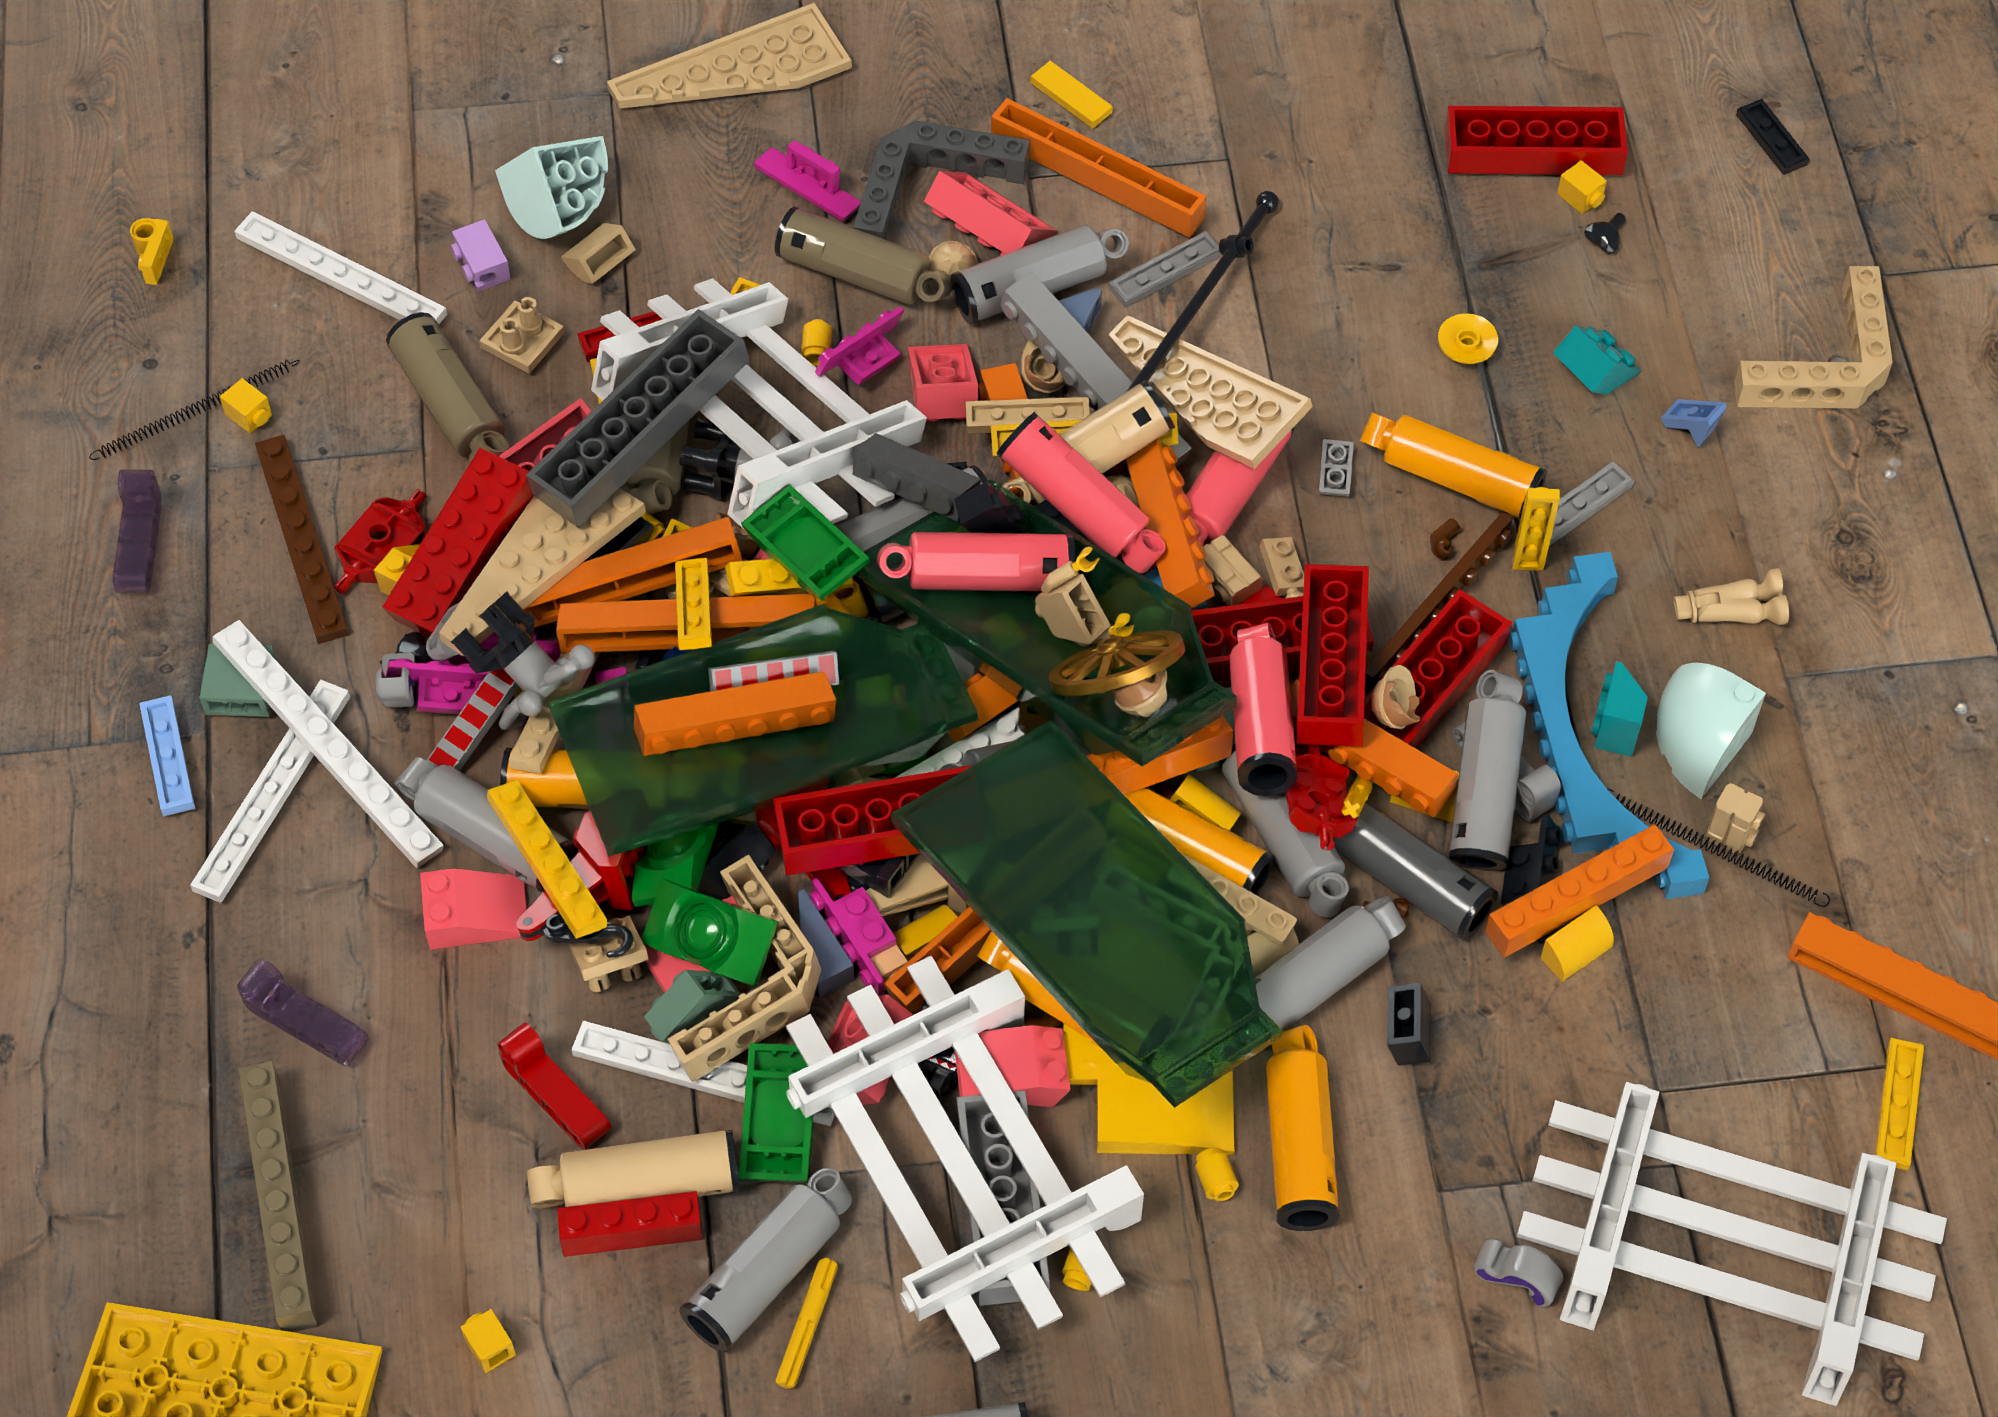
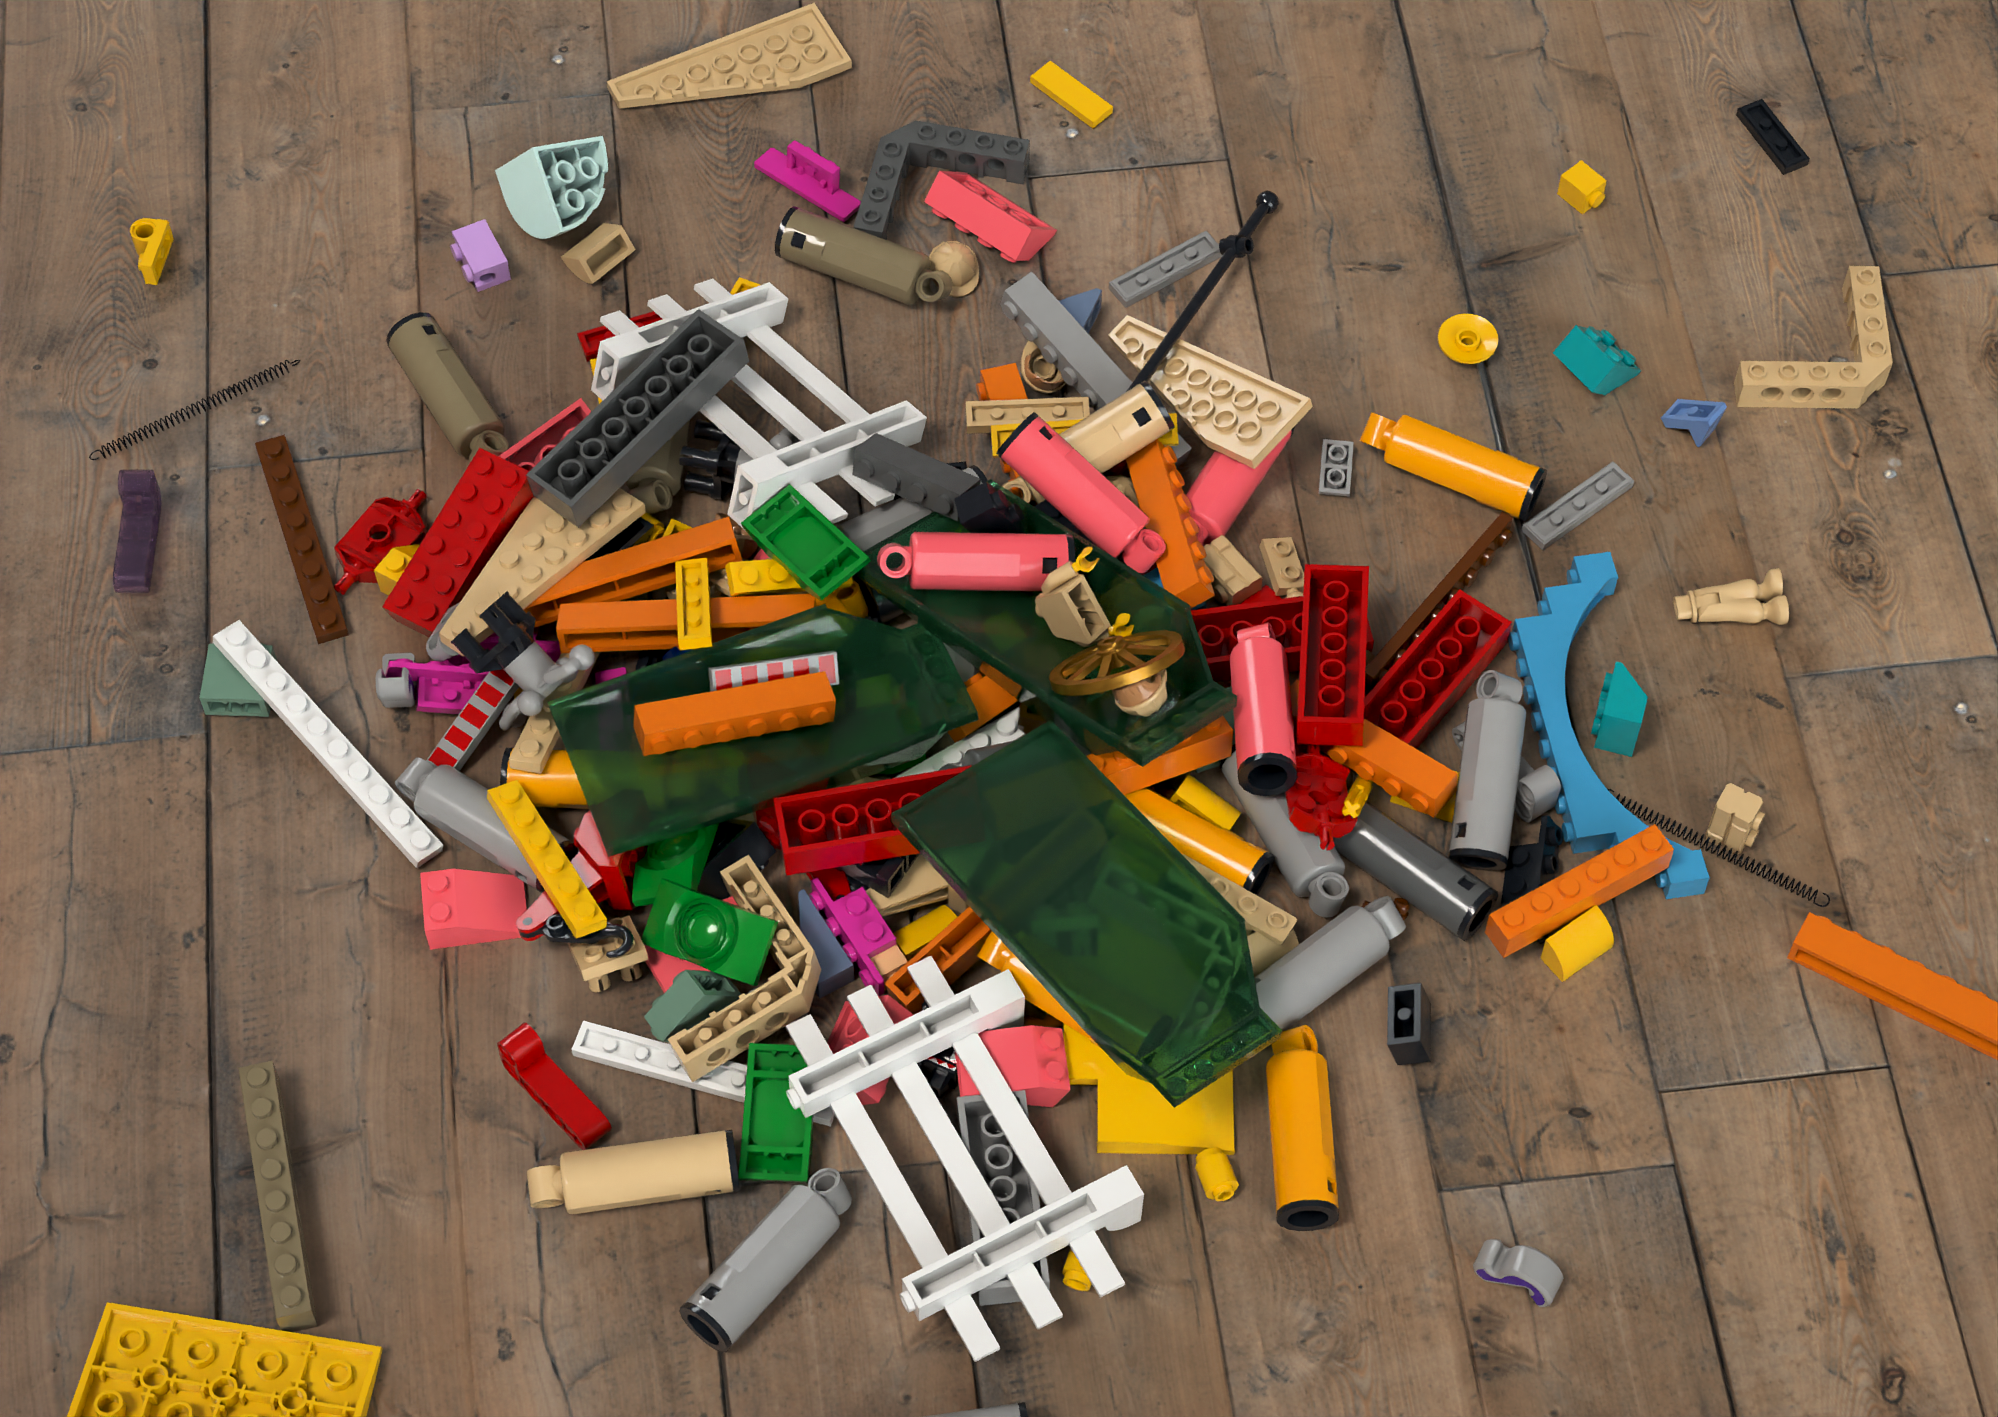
(167, 755): light blue plate -> none
(246, 406): yellow brick -> none
(263, 802): white plate -> none
(298, 1015): clear purple beam -> none
(335, 269): white plate -> none
(414, 644): black rock -> none
(487, 1340): yellow brick -> none
(522, 335): tan plate -> none
(629, 1224): red brick -> none
(806, 1323): yellow axle -> none
(815, 340): yellow brick -> none
(865, 352): dark pink bracket -> none
(942, 380): coral slope -> none
(1056, 261): light grey piece -> none
(1102, 169): orange brick -> none
(1395, 698): tan piece -> none
(1440, 539): reddish brown arm -> none
(1534, 139): red brick -> none
(1535, 528): yellow plate -> none
(1606, 233): black rock -> none
(1705, 722): light aqua brick -> none
(1851, 1261): white fence -> none
(1899, 1102): yellow tile -> none

